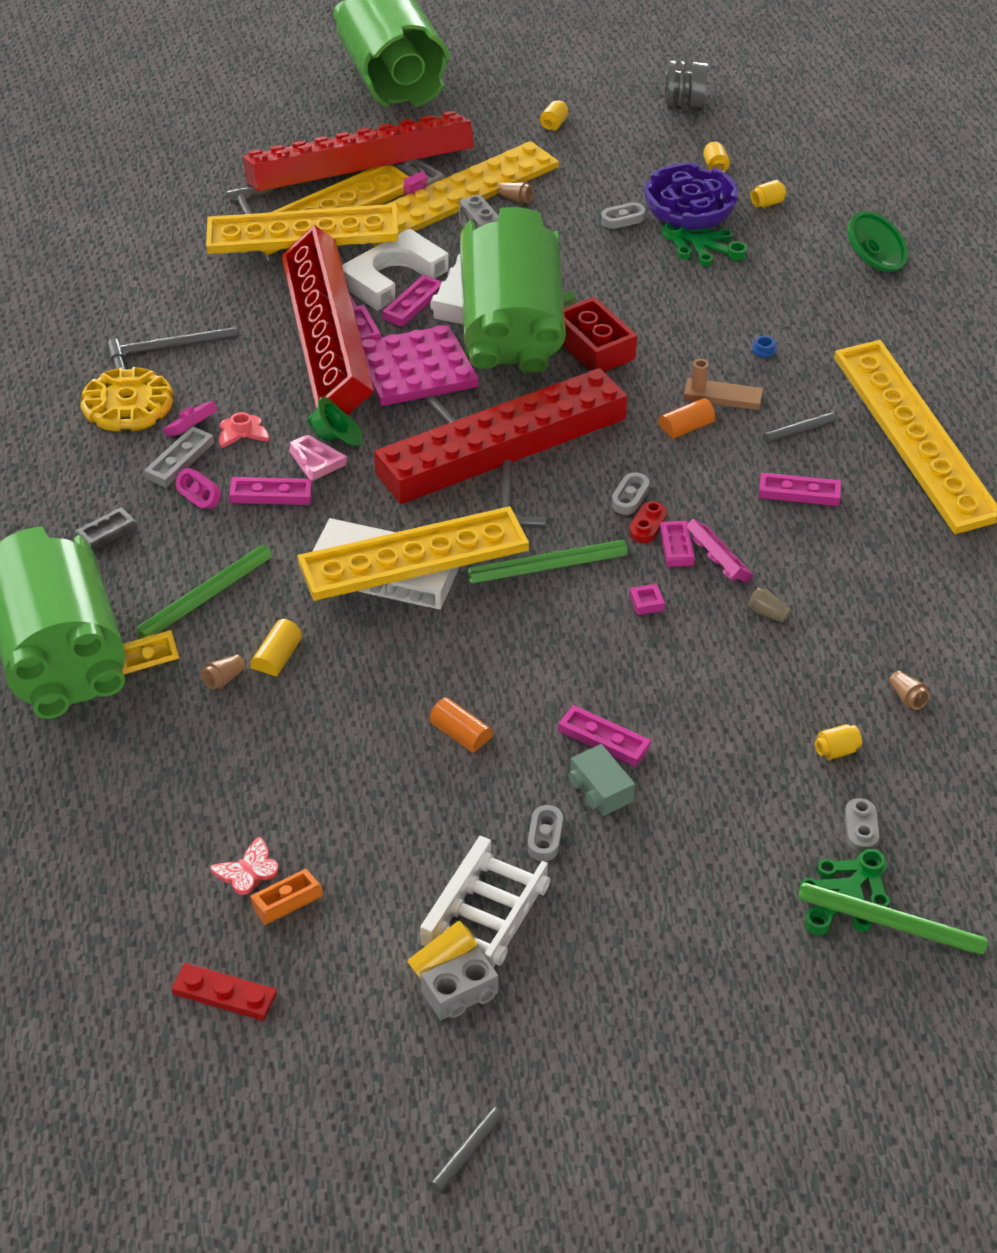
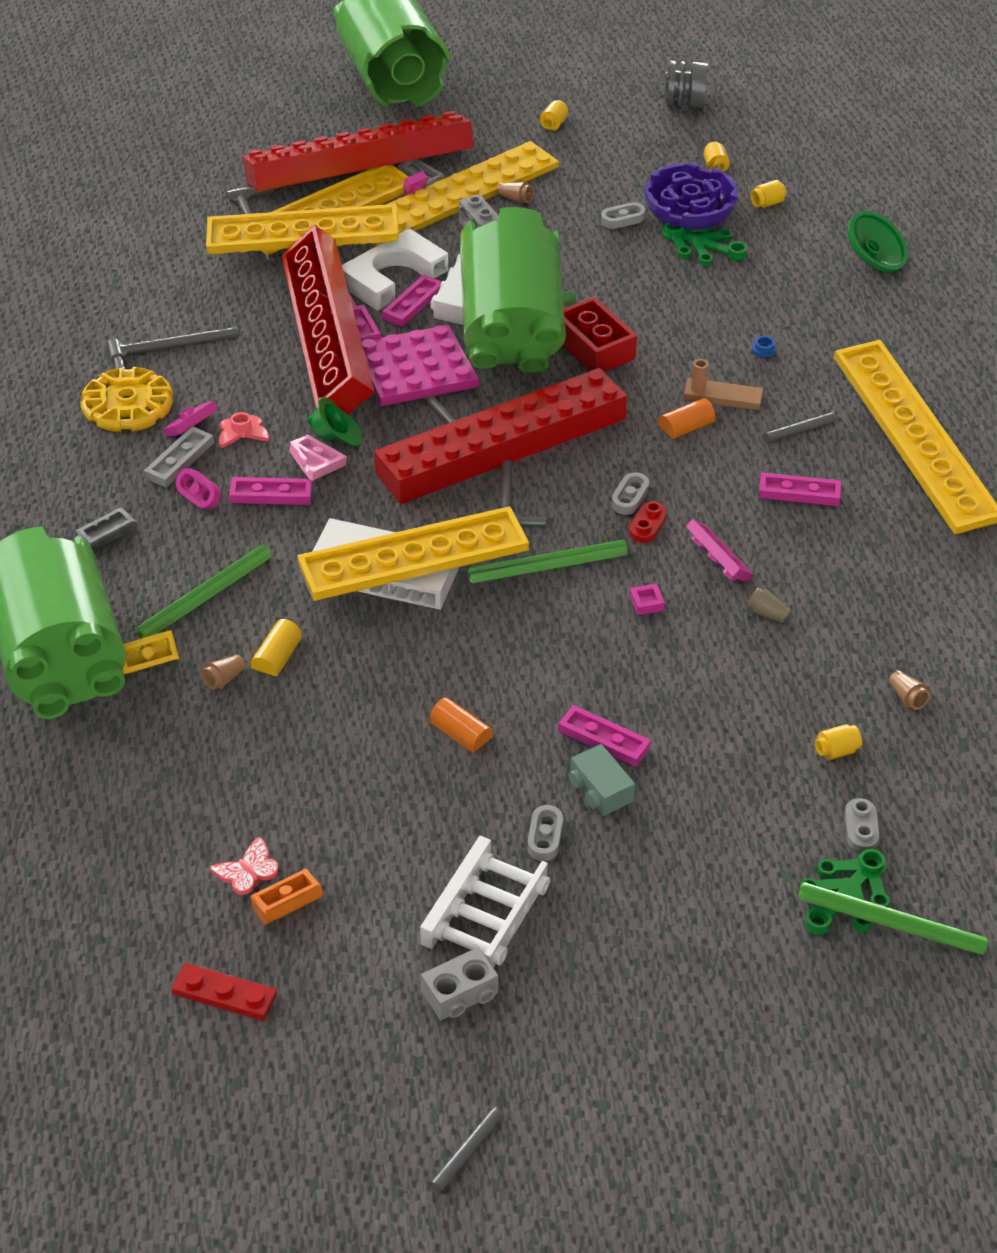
(447, 946): yellow brick -> none
(677, 544): dark pink plate -> none

